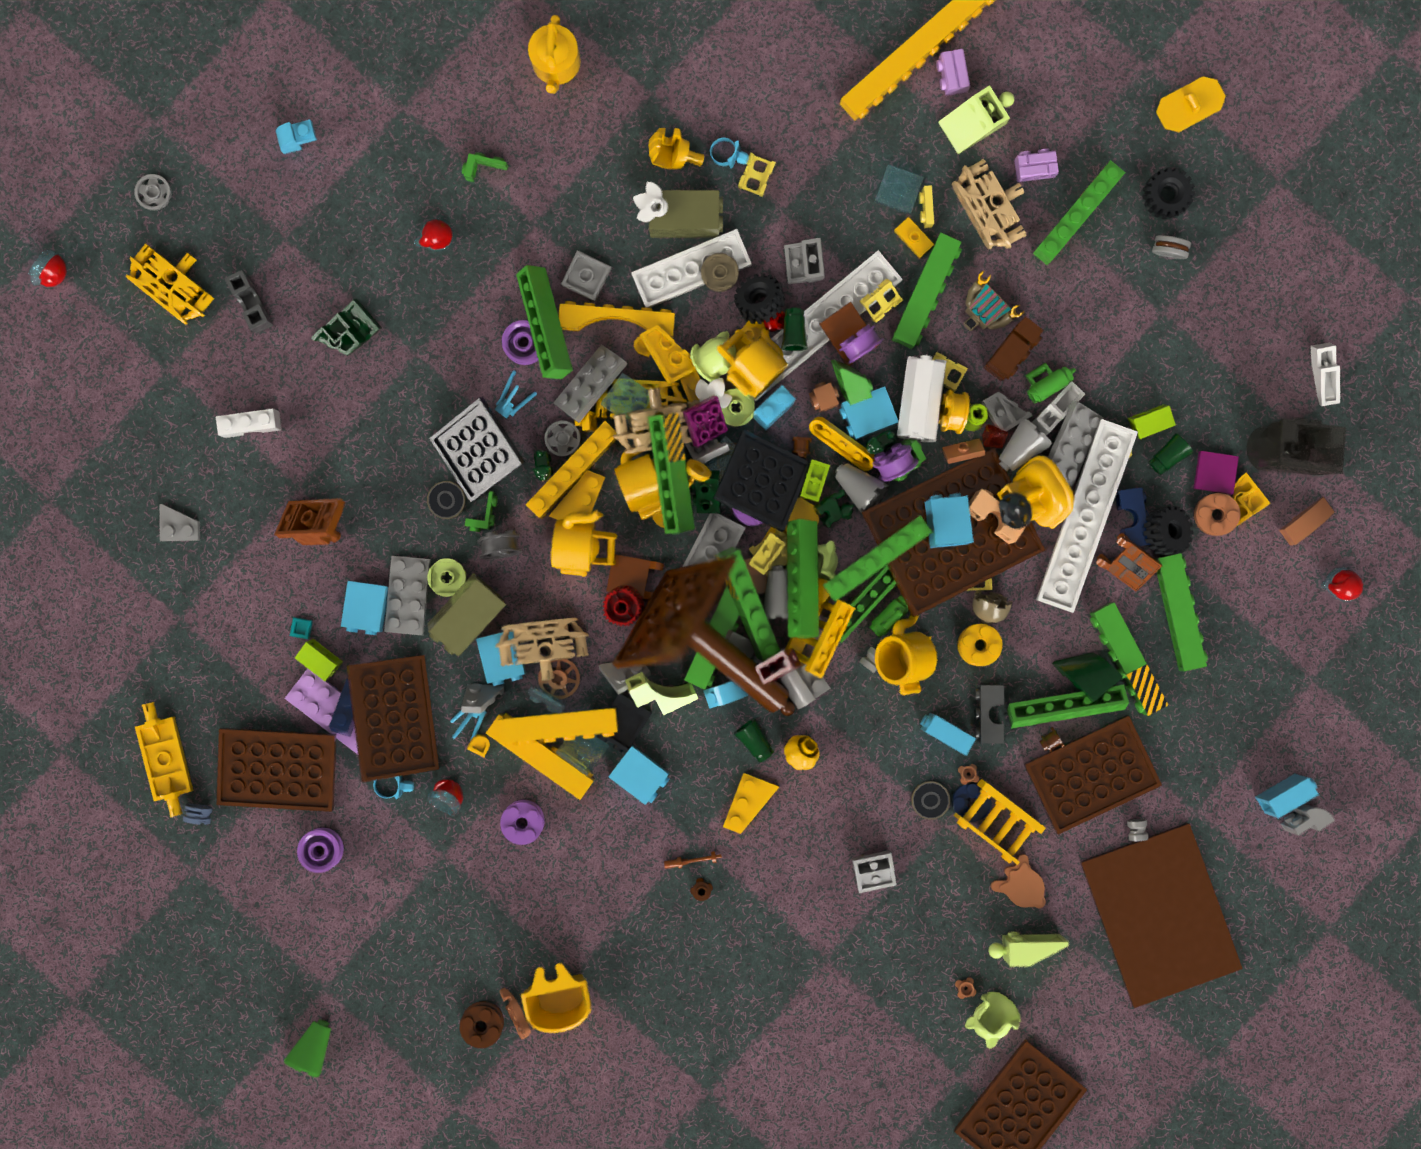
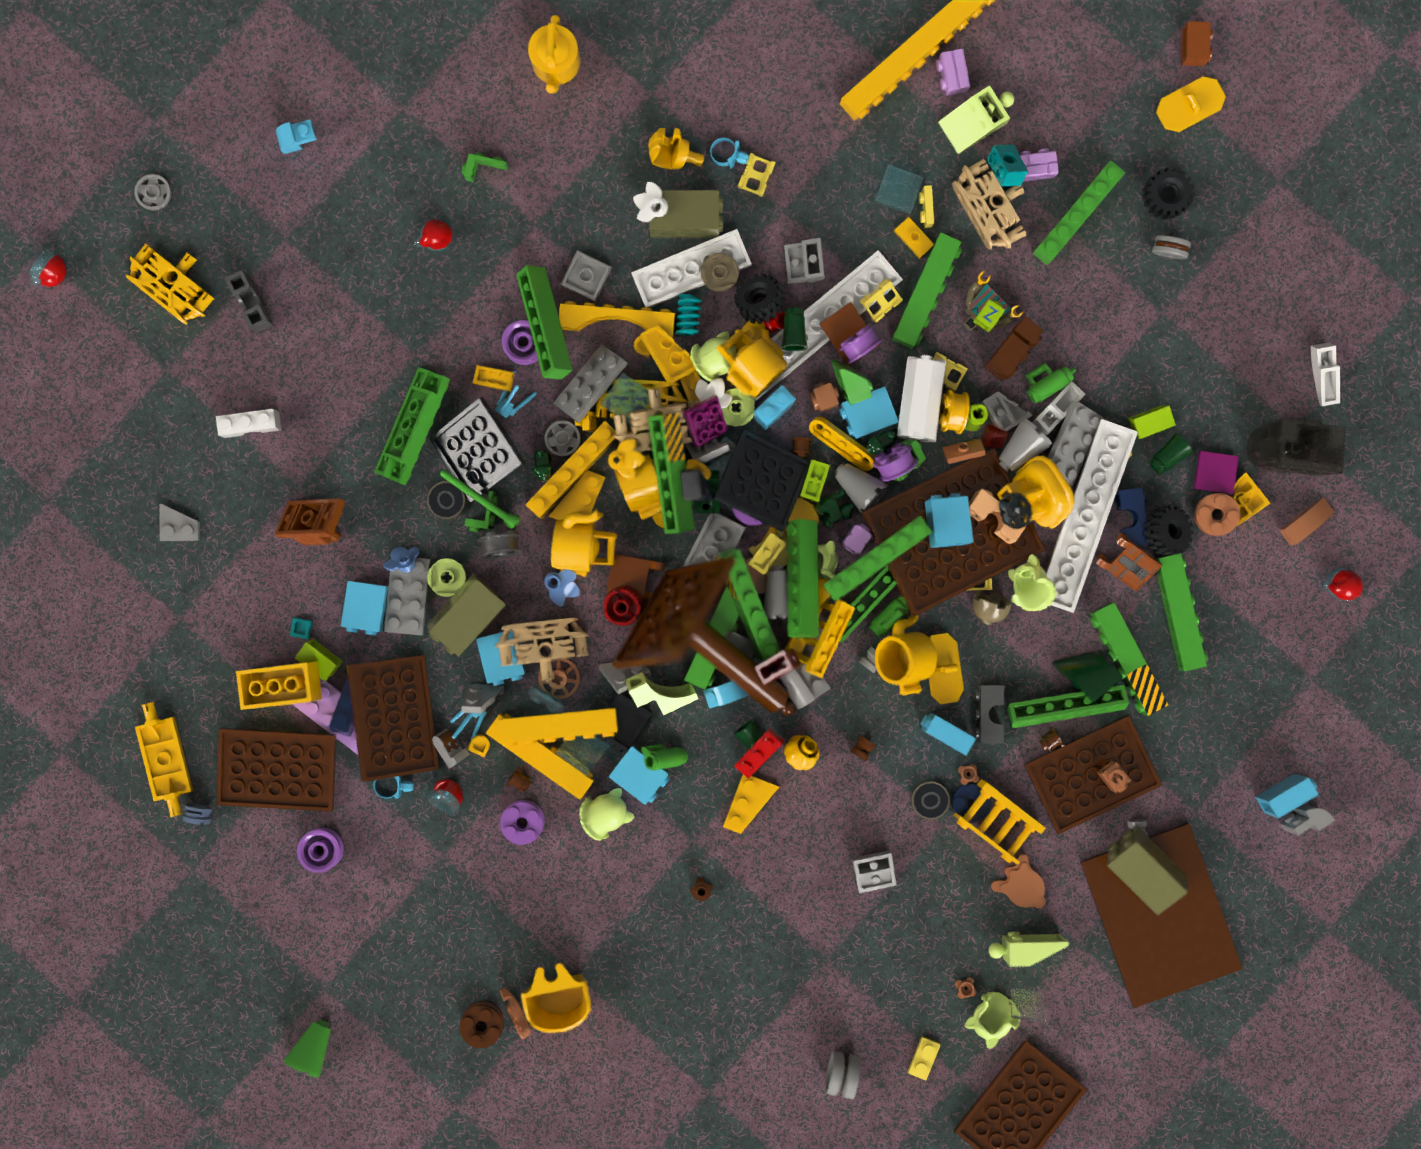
(279, 685): none -> yellow brick
(348, 329): dark green slope -> none
(402, 559): none -> medium blue plate
(412, 426): none -> bright green slope
(449, 748): none -> light grey leg
(493, 378): none -> yellow plate
(510, 520): none -> bright green piece
(519, 780): none -> reddish brown brick
(564, 588): none -> medium blue plate
(604, 814): none -> yellowish green hair
(628, 459): none -> yellow plate
(659, 757): none -> bright green piece
(680, 862): dark orange piece -> none
(688, 315): none -> teal piece
(696, 486): none -> black slope
(759, 753): none -> red plate
(842, 1074): none -> light grey wheel
(856, 538): none -> lavender brick
(866, 745): none -> reddish brown wheel
(924, 1058): none -> light yellow plate
(946, 680): none -> yellow shield
(989, 315): none -> lime brick
(992, 645): yellow wheel -> none
(1007, 165): none -> teal brick
(1027, 1005): none -> clear piece
(1032, 586): none -> yellowish green hair
(1114, 777): none -> nougat brick
(1147, 870): none -> olive brick
(1196, 43): none -> dark orange piece

